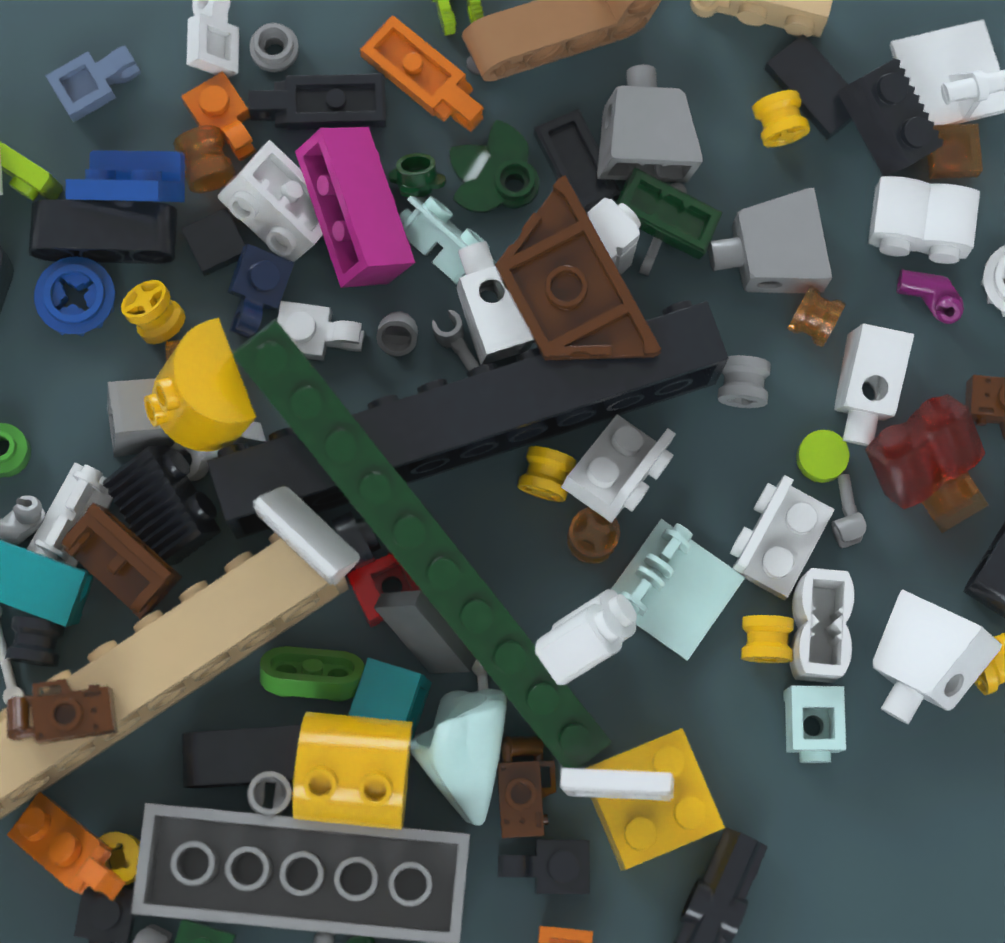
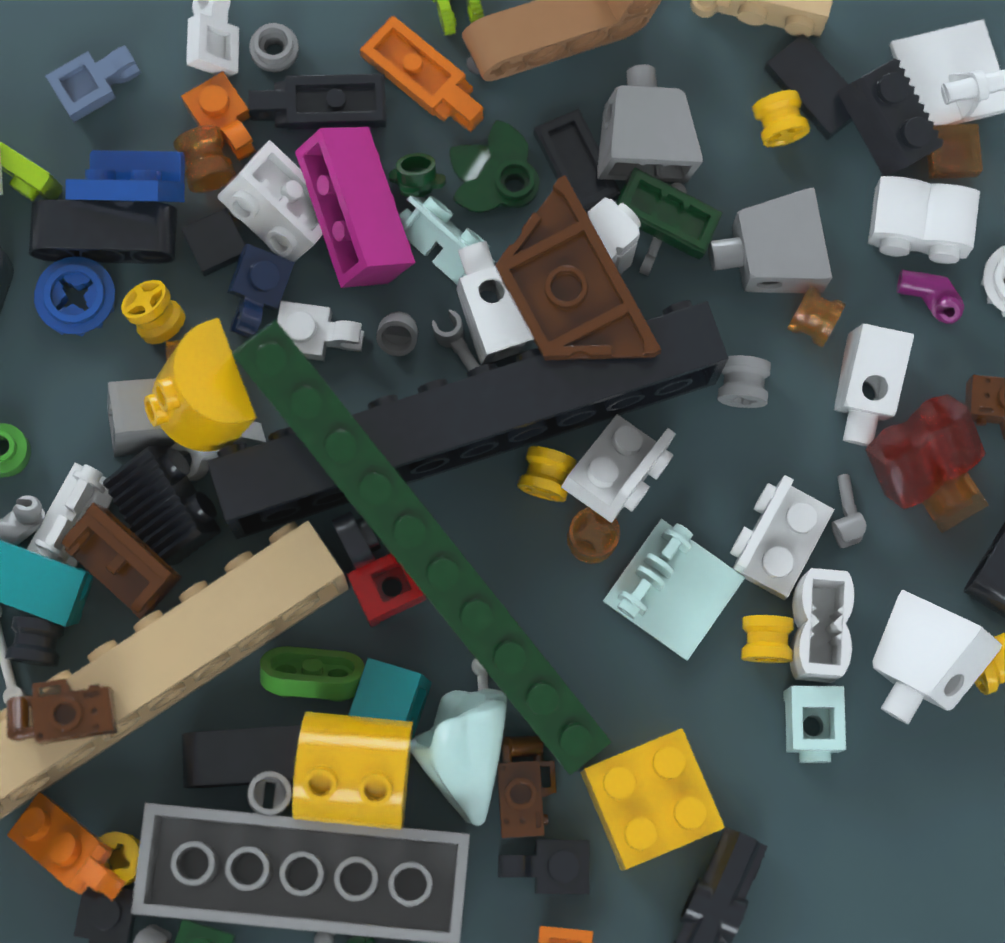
(306, 534): white slope -> none
(425, 632): dark grey tile -> none
(587, 636): white brick -> none
(617, 784): white tile -> none
(822, 456): lime tile -> none

